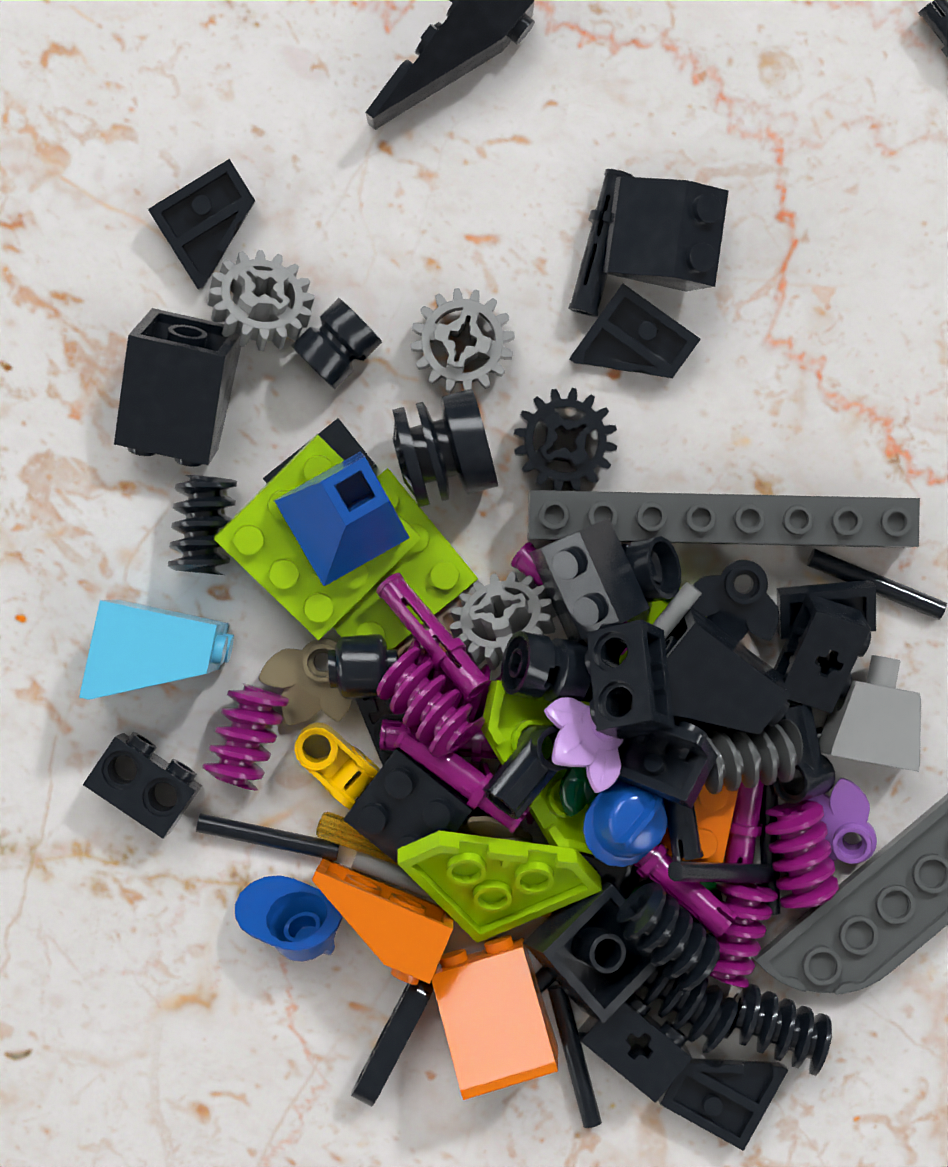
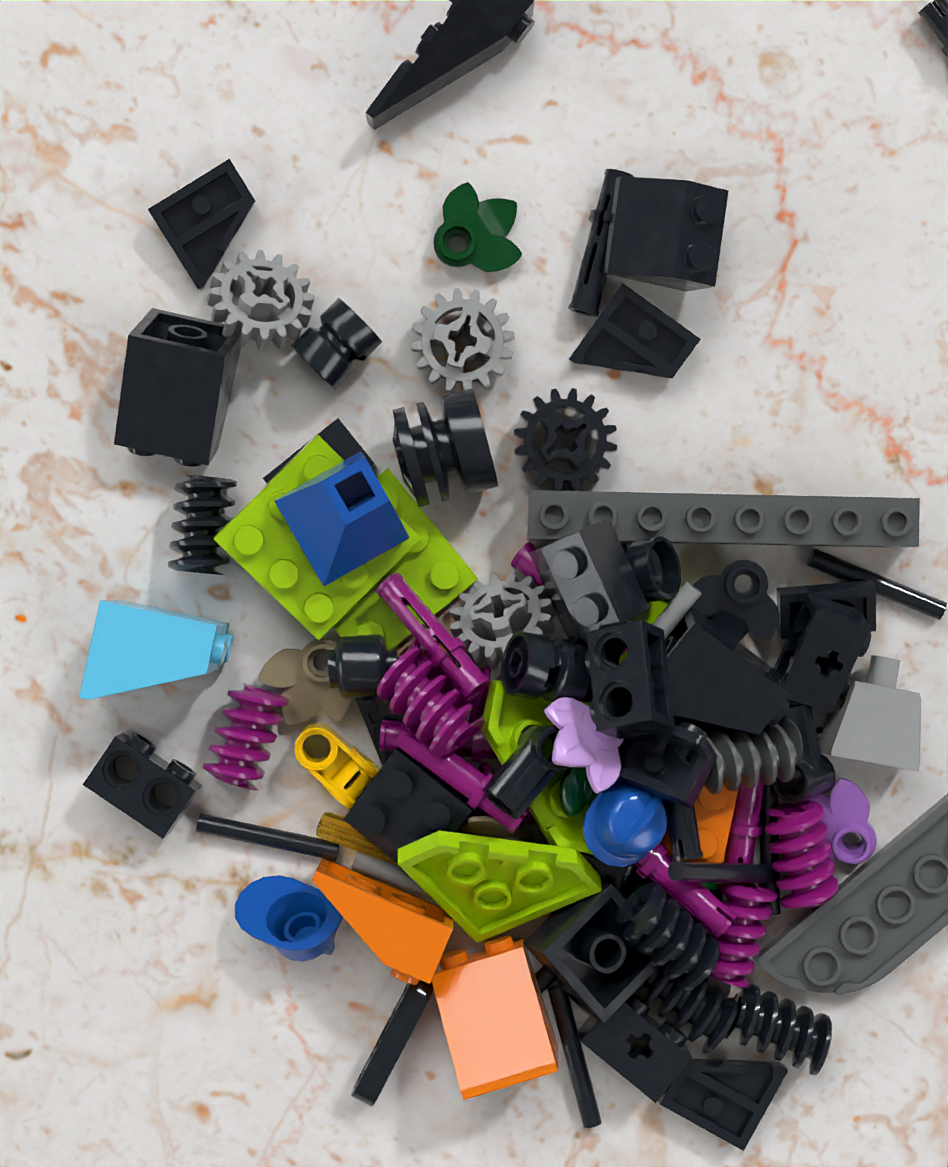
(482, 226): none -> dark green plate

